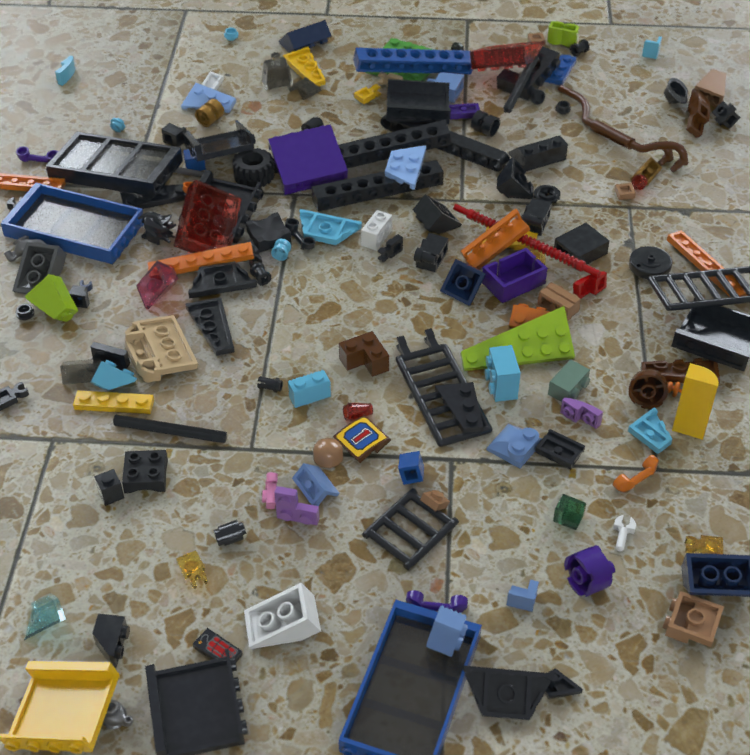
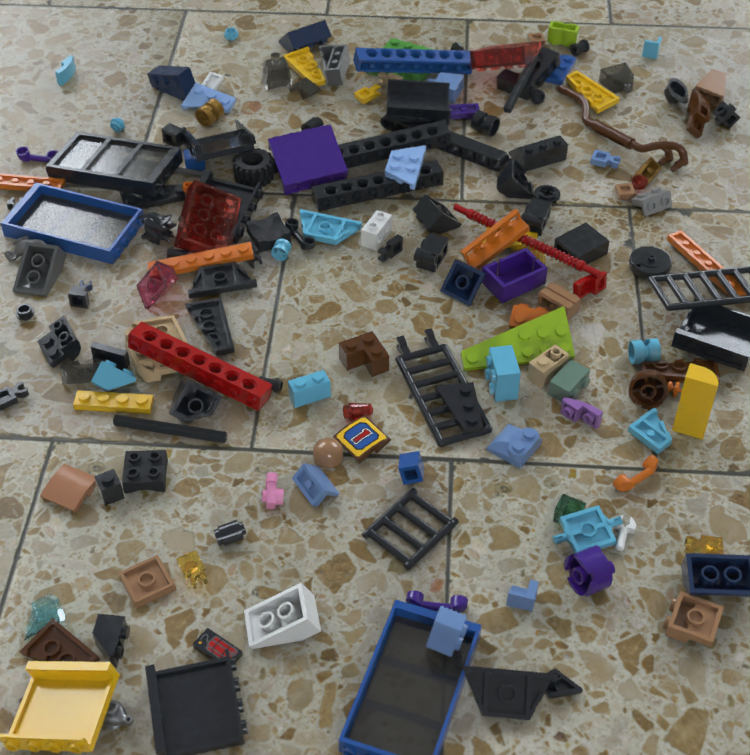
(53, 298): lime slope -> none
(57, 644): none -> reddish brown wing
(60, 343): none -> black brick
(69, 487): none -> nougat slope
(147, 581): none -> medium nougat tile
(171, 252): none -> black pin
(172, 80): none -> dark blue wedge
(193, 401): none -> black slope
(200, 366): none -> red brick
(260, 274): black bush -> none
(290, 510): medium lavender plate -> none
(335, 63): none -> dark grey wedge
(435, 500): medium nougat plate -> none
(547, 365): none -> tan slope
(560, 449): black plate -> none
(563, 107): black plate -> none
(587, 529): none -> medium azure plate
(596, 95): none -> yellow wing
(603, 159): none -> medium blue plate
(617, 78): none -> clear smoke torso
(644, 351): none -> medium azure wheel
(653, 201): none -> light grey bracket

